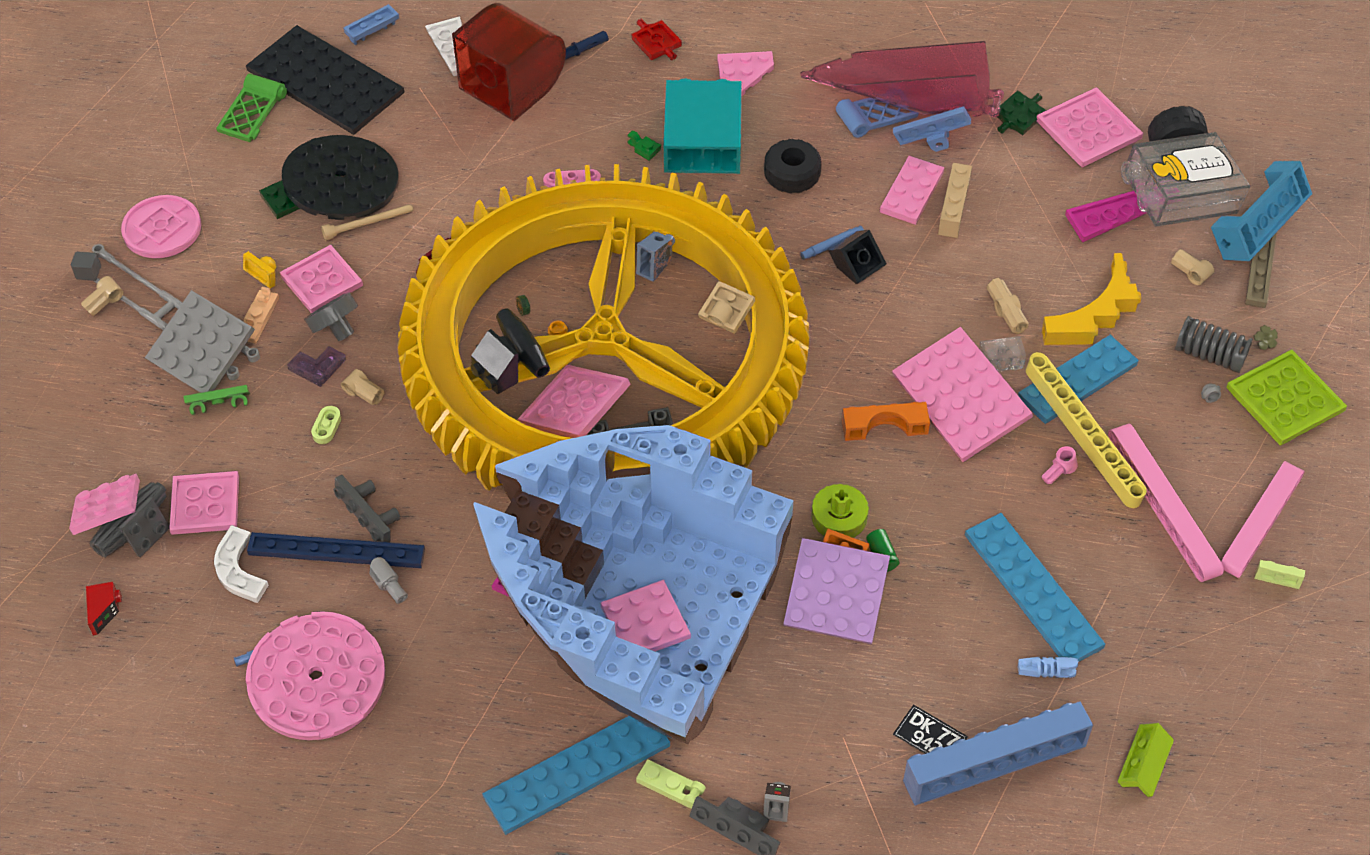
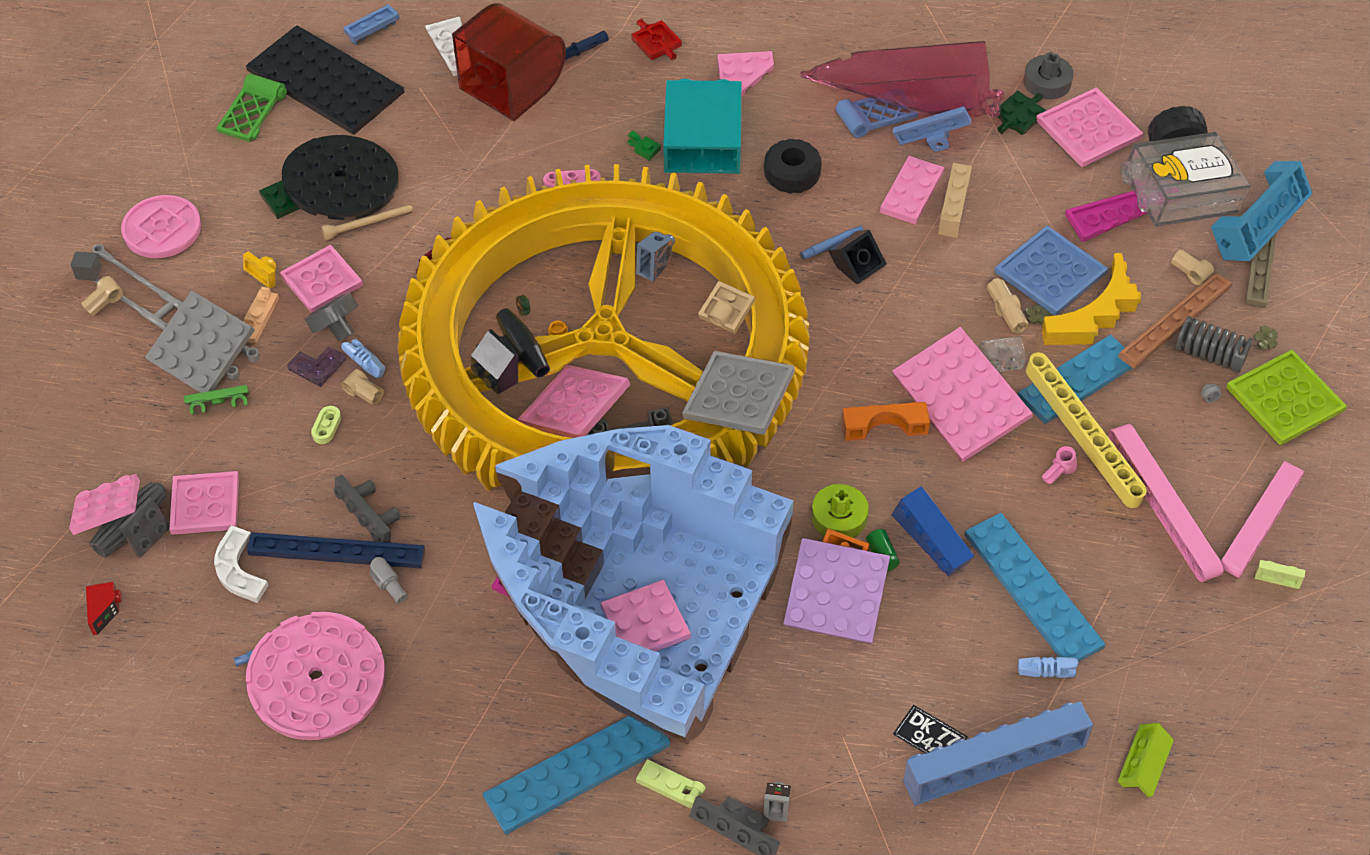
(364, 358): none -> light blue hinge
(739, 392): none -> light grey plate
(932, 531): none -> blue wedge
(1036, 314): none -> olive plant
(1051, 270): none -> medium blue plate
(1054, 79): none -> dark grey piece
(1174, 320): none -> nougat tile

